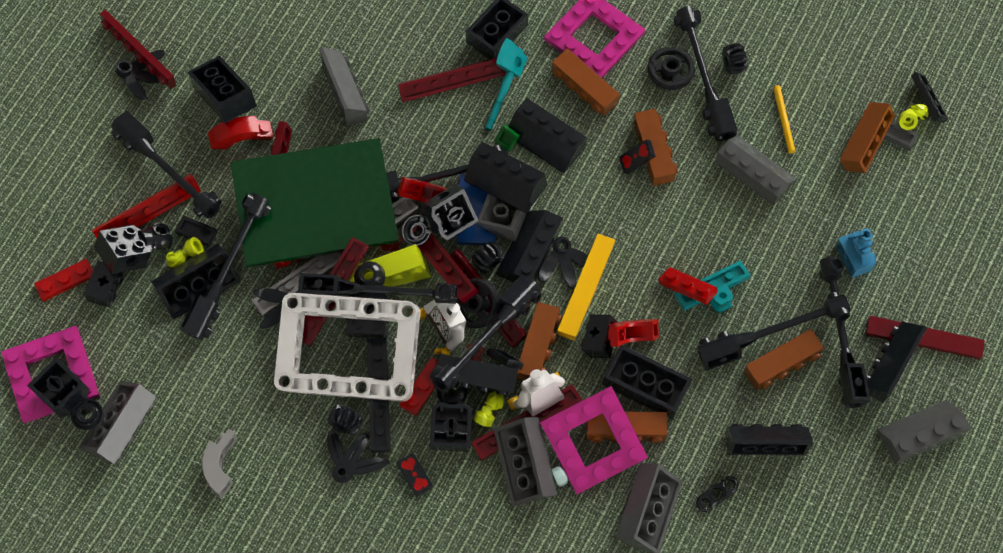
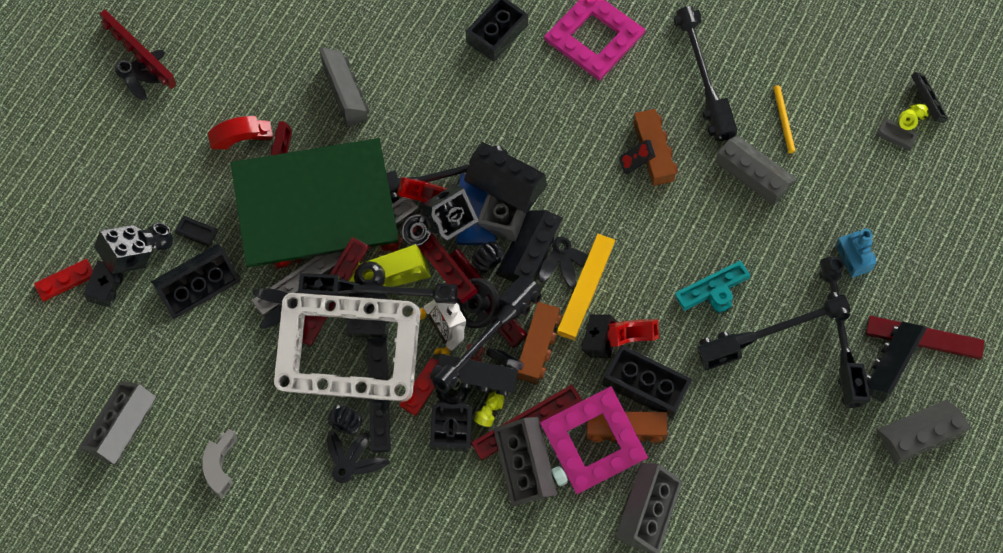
(18, 358): dark pink plate -> none
(66, 395): black brick -> none
(140, 140): black bar -> none
(150, 207): red plate -> none
(192, 248): neon yellow arm -> none
(204, 308): black bar -> none
(222, 89): black brick -> none
(414, 475): black tile -> none
(449, 79): dark red plate -> none
(506, 138): green plate -> none
(512, 61): teal piece -> none
(538, 392): white torso -> none
(547, 135): black slope -> none
(585, 82): dark orange brick -> none
(671, 75): black wheel -> none
(688, 285): red plate -> none
(707, 495): black piece -> none
(734, 58): black gear -> none
(768, 440): black slope -> none
(783, 360): dark orange brick -> none
(867, 137): dark orange brick -> none

